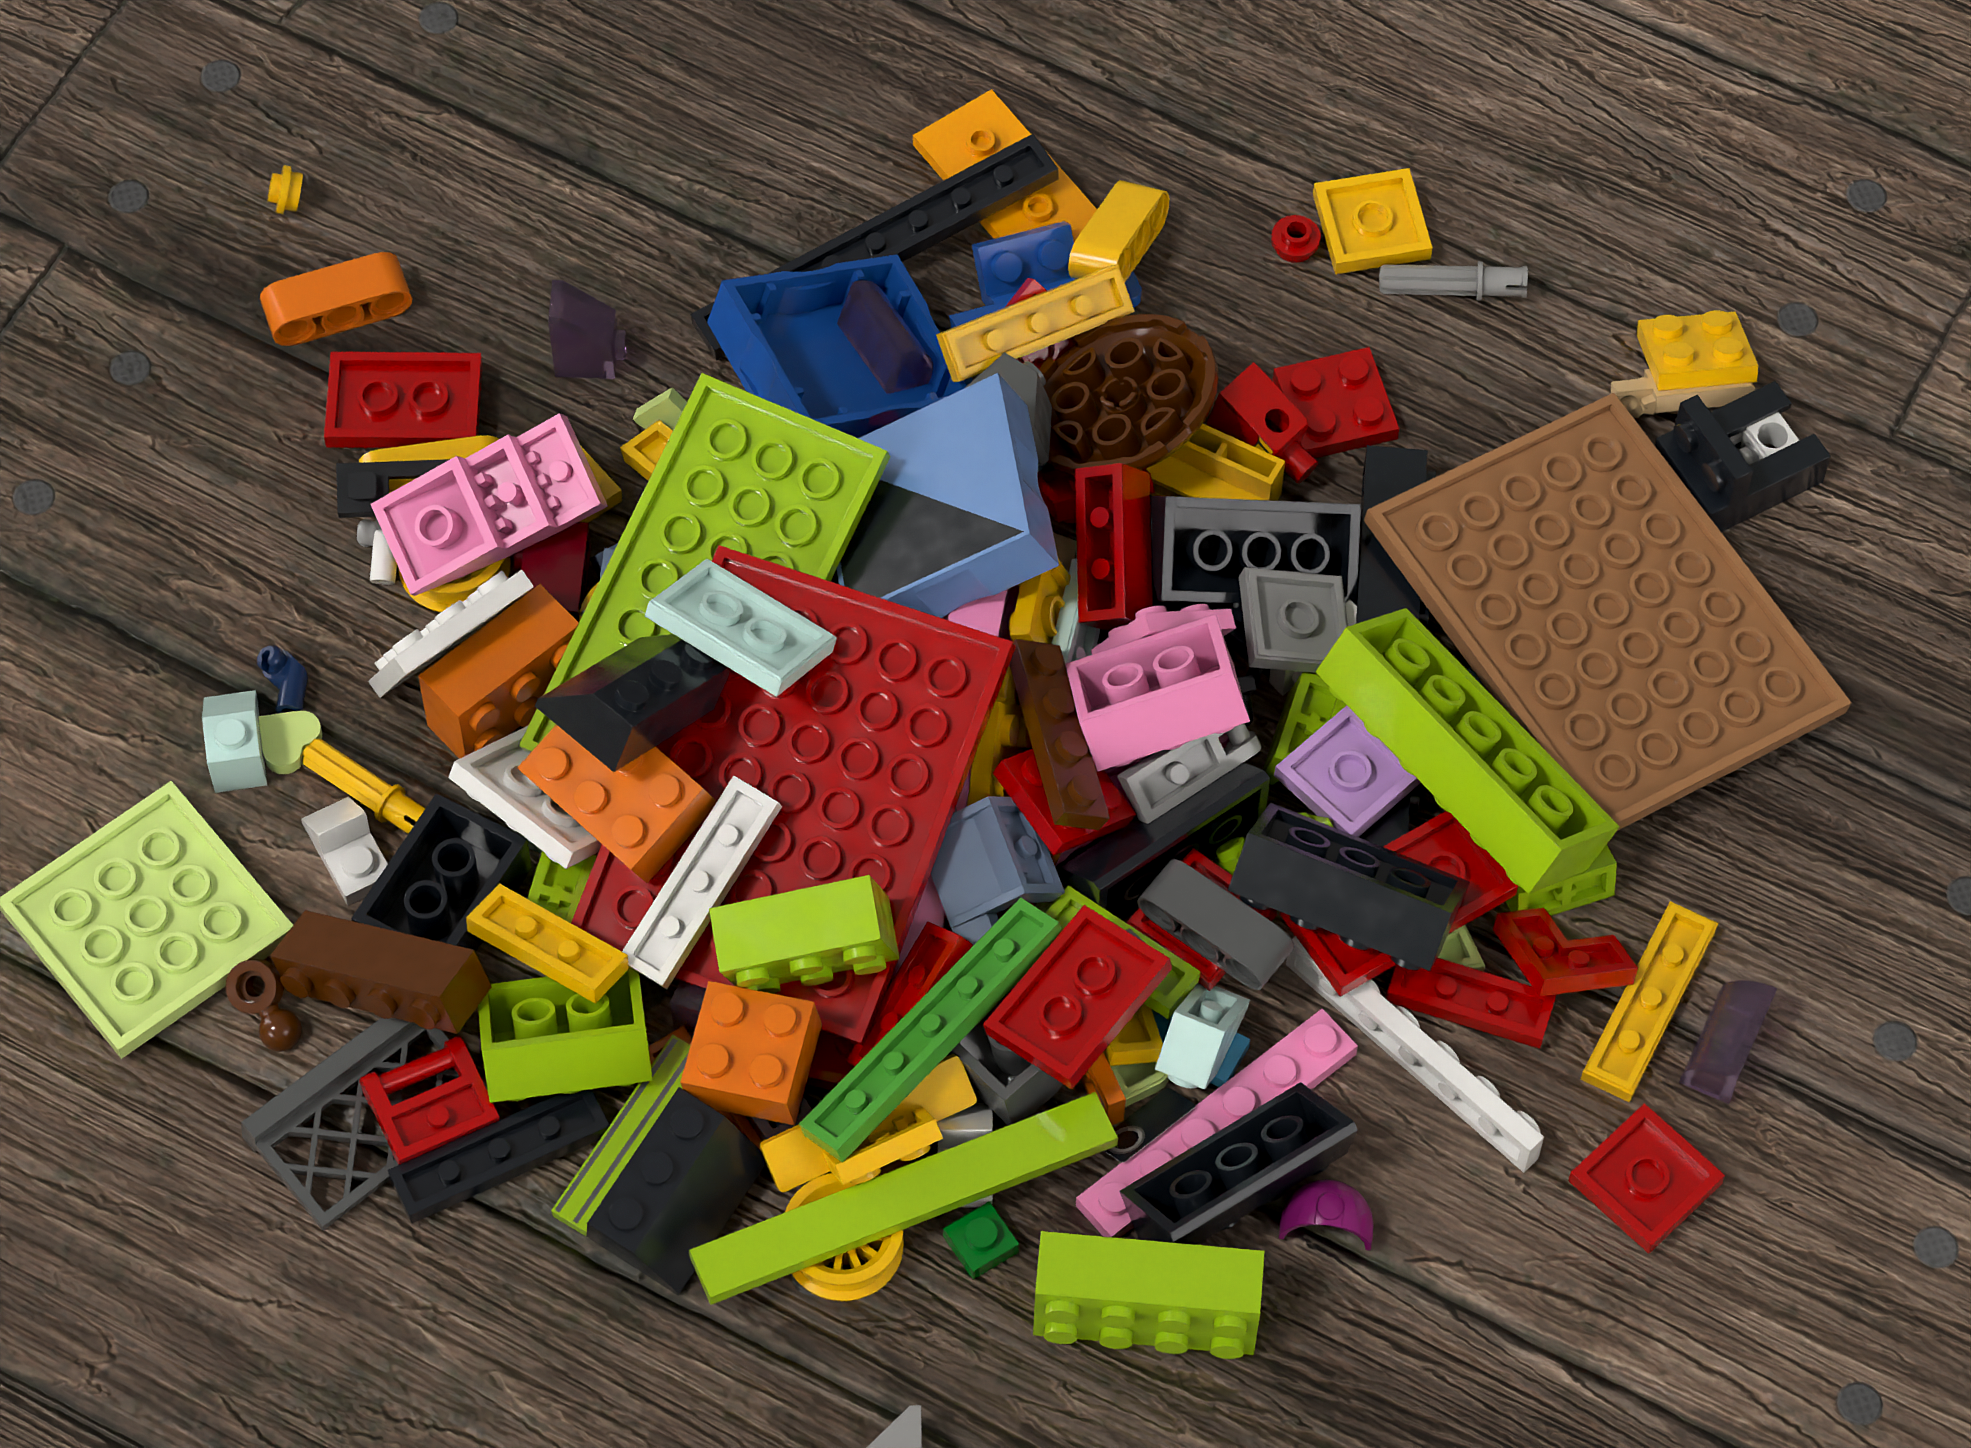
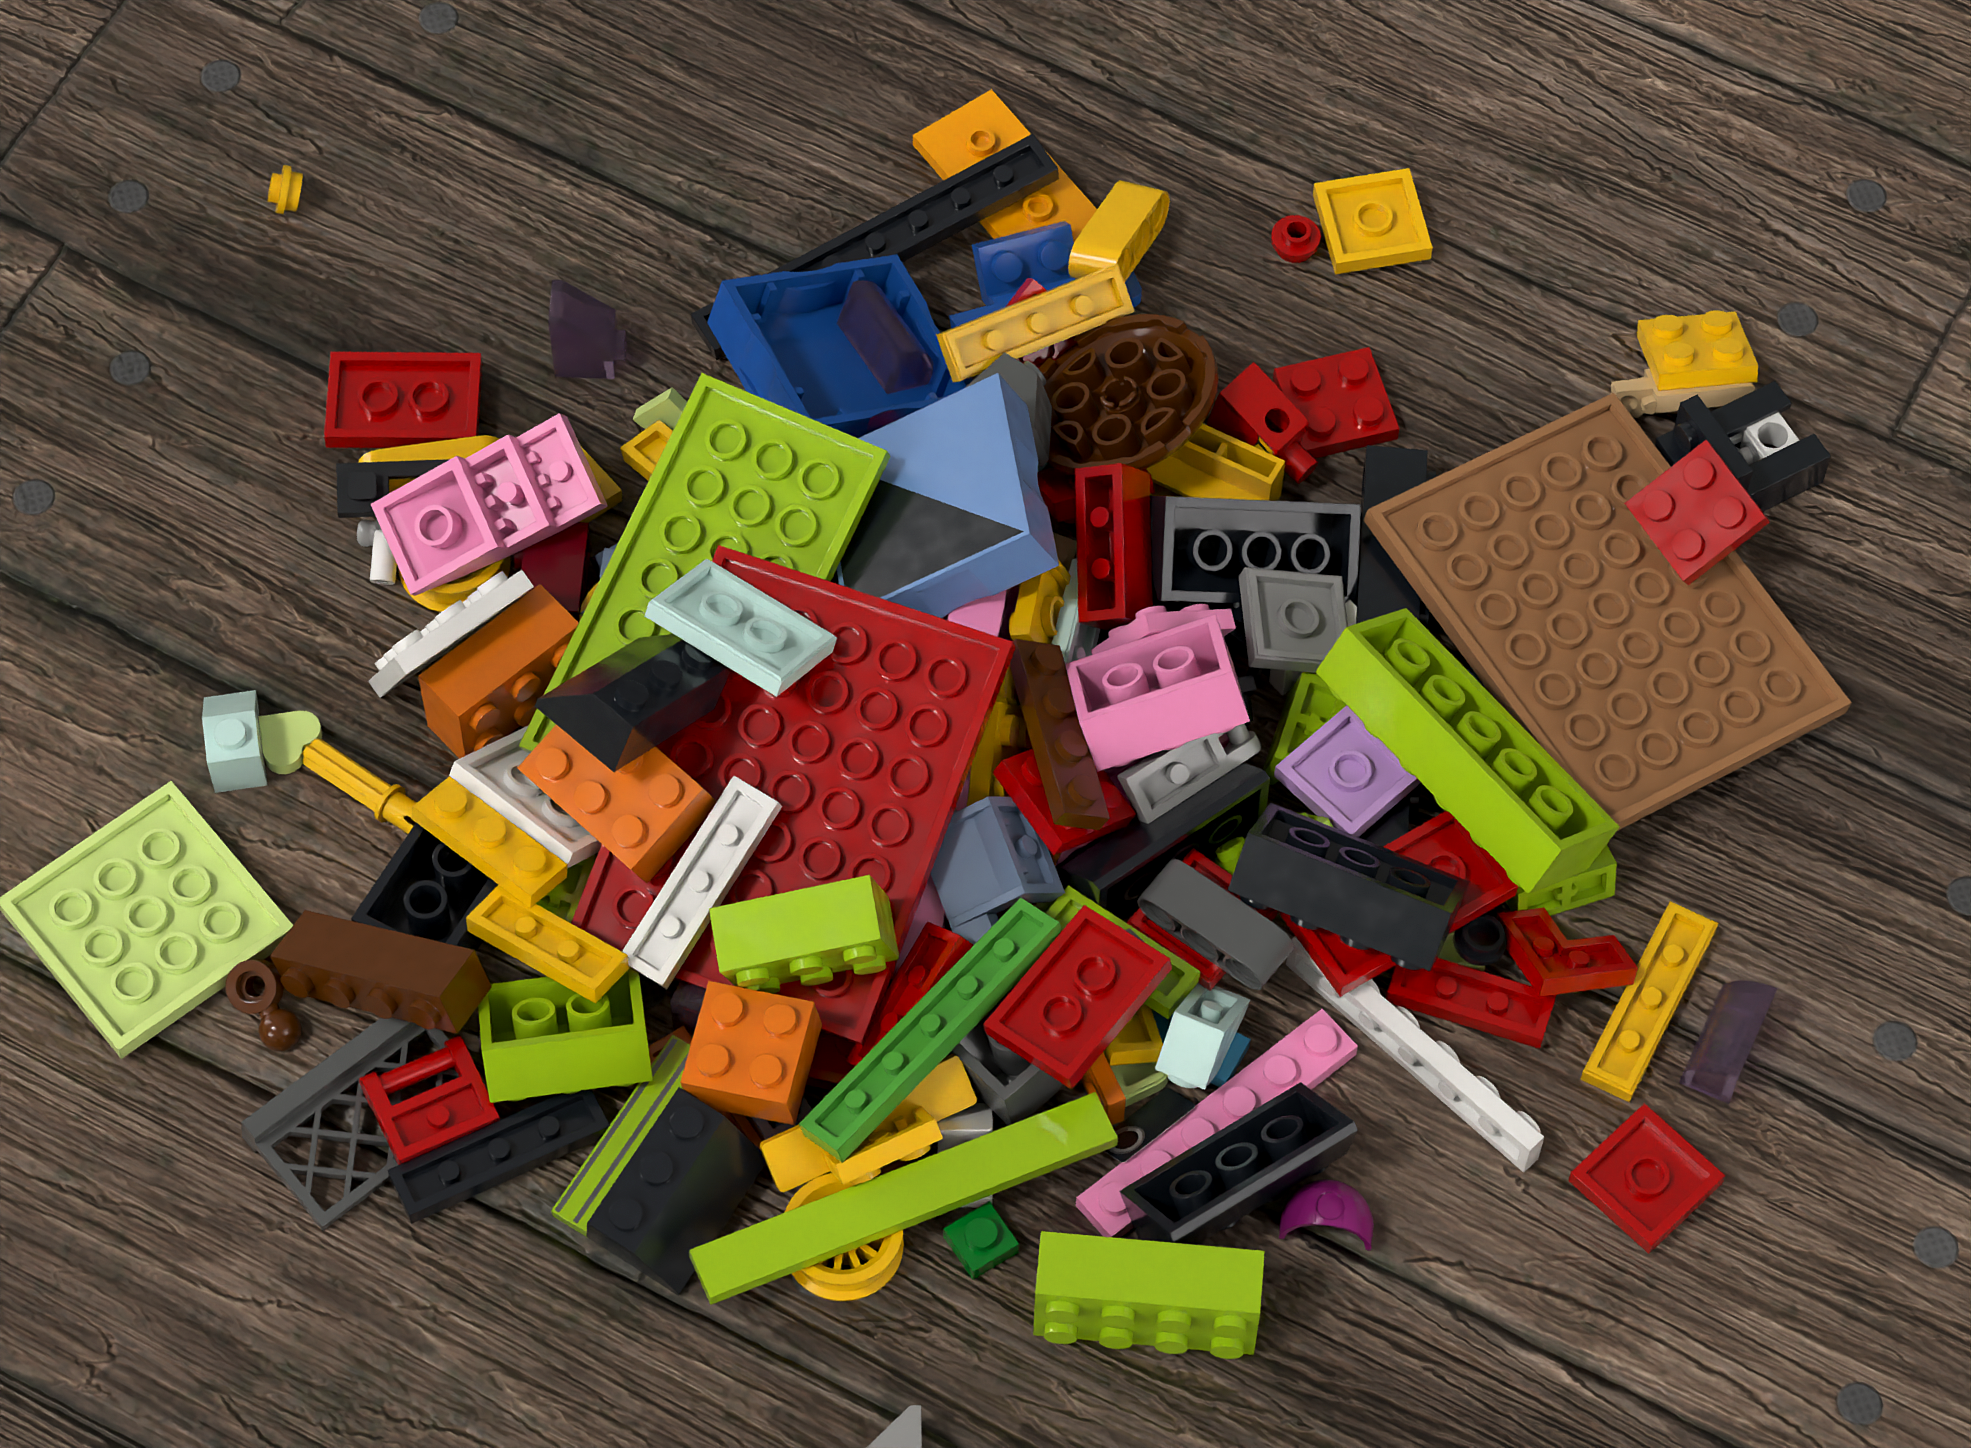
(285, 675): dark blue arm -> none
(335, 298): orange beam -> none
(346, 847): white slope -> none
(489, 842): none -> yellow plate
(1454, 280): light grey axle -> none
(1481, 940): none -> black plate
(1697, 512): none -> red plate

